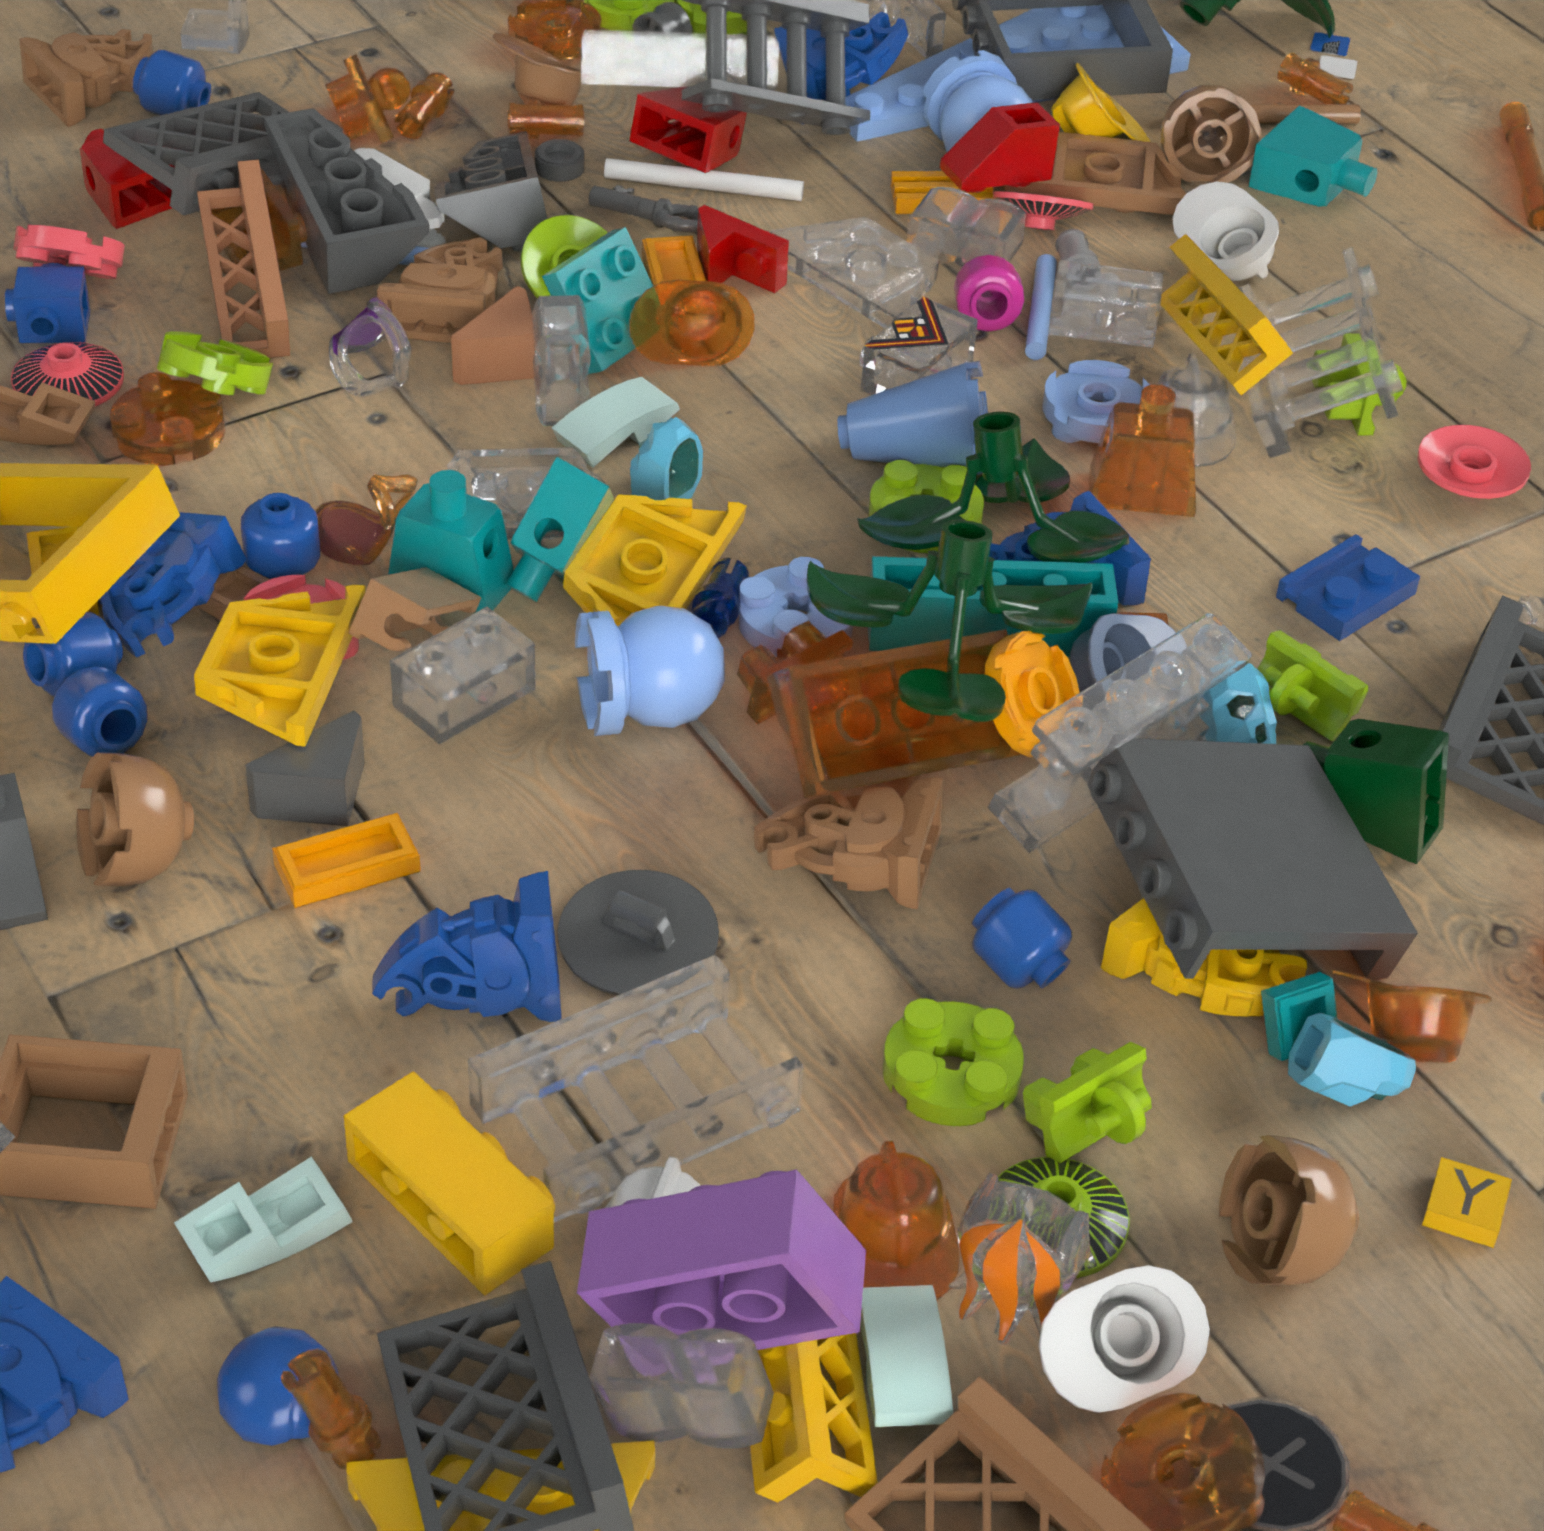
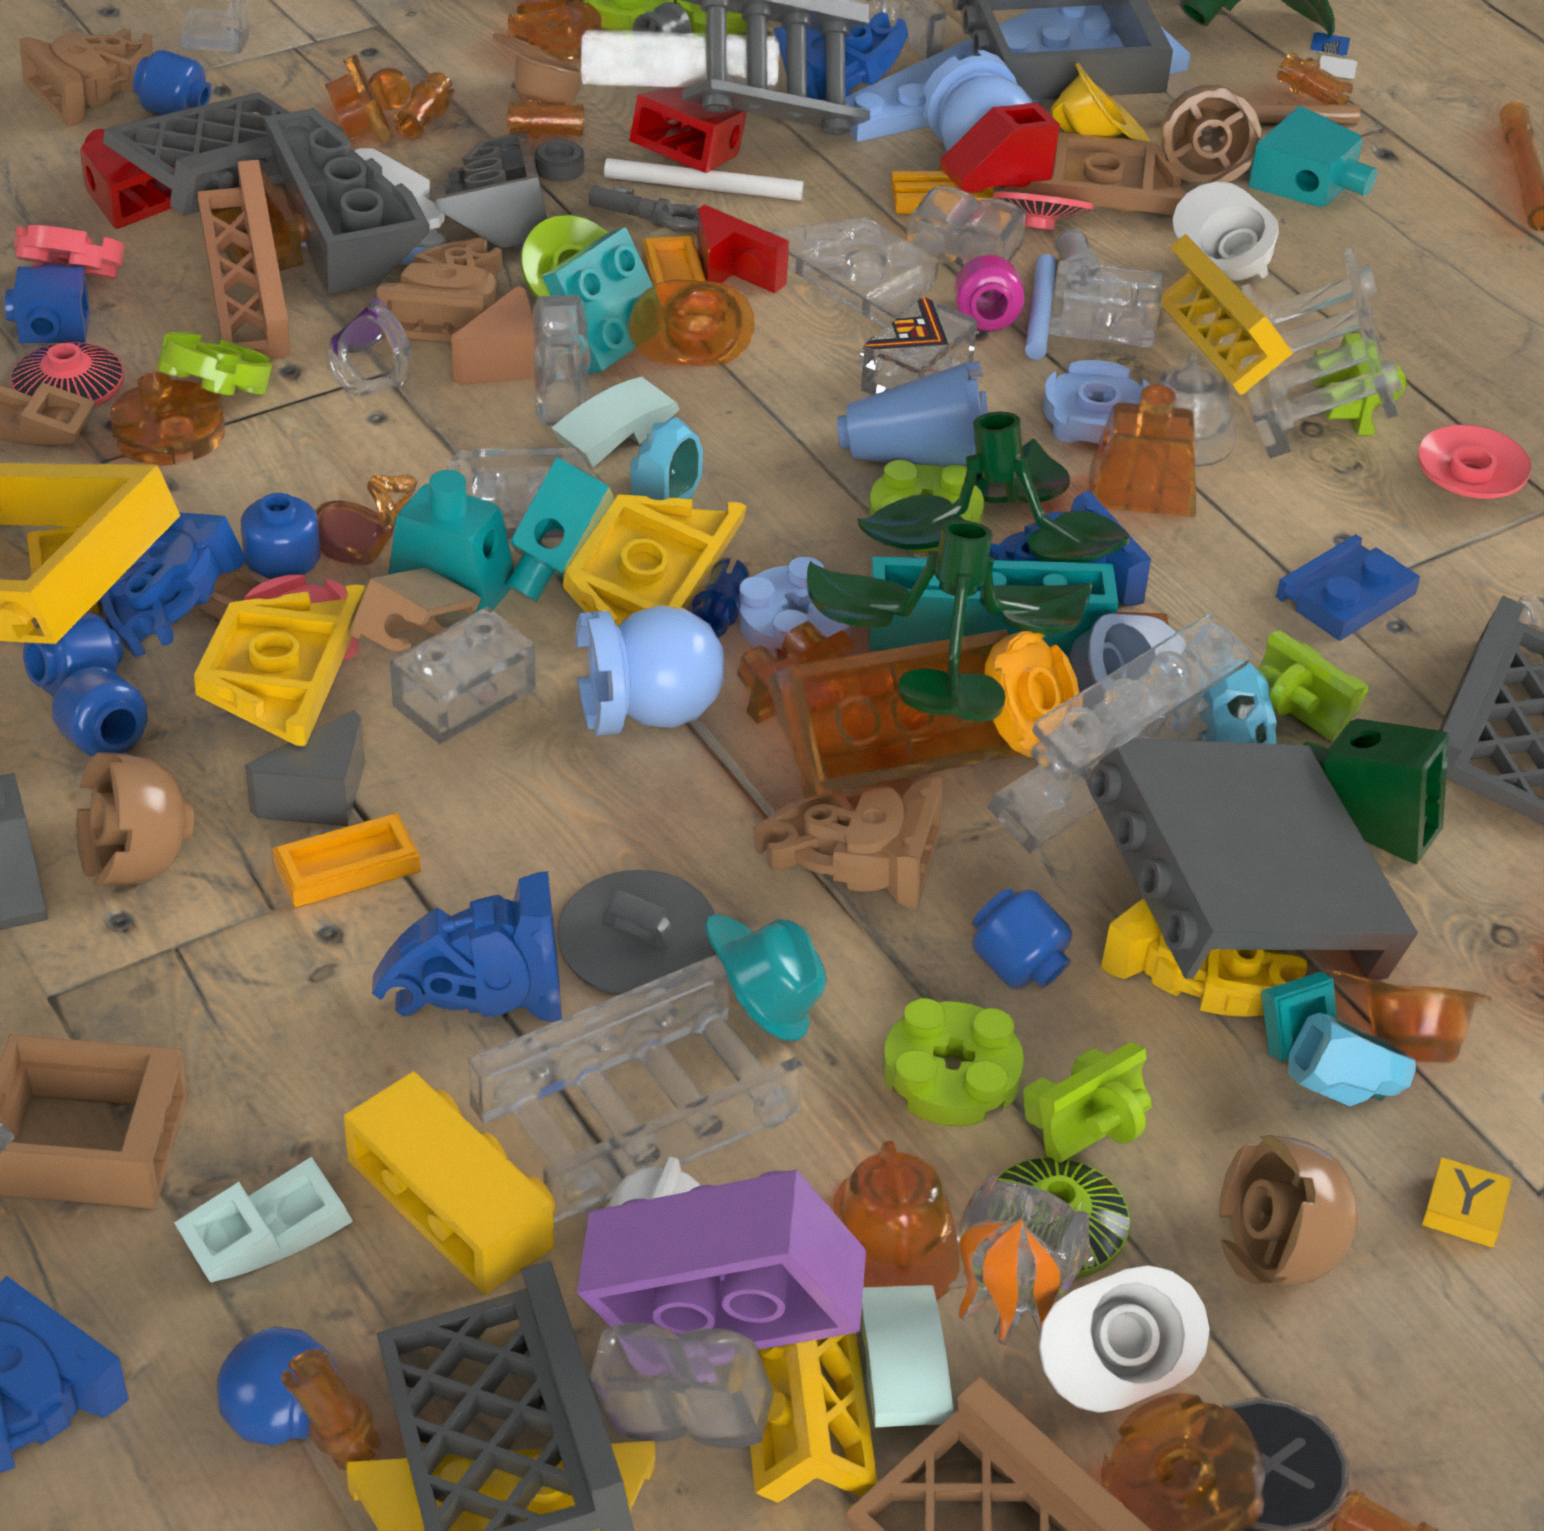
(771, 972): none -> teal piece

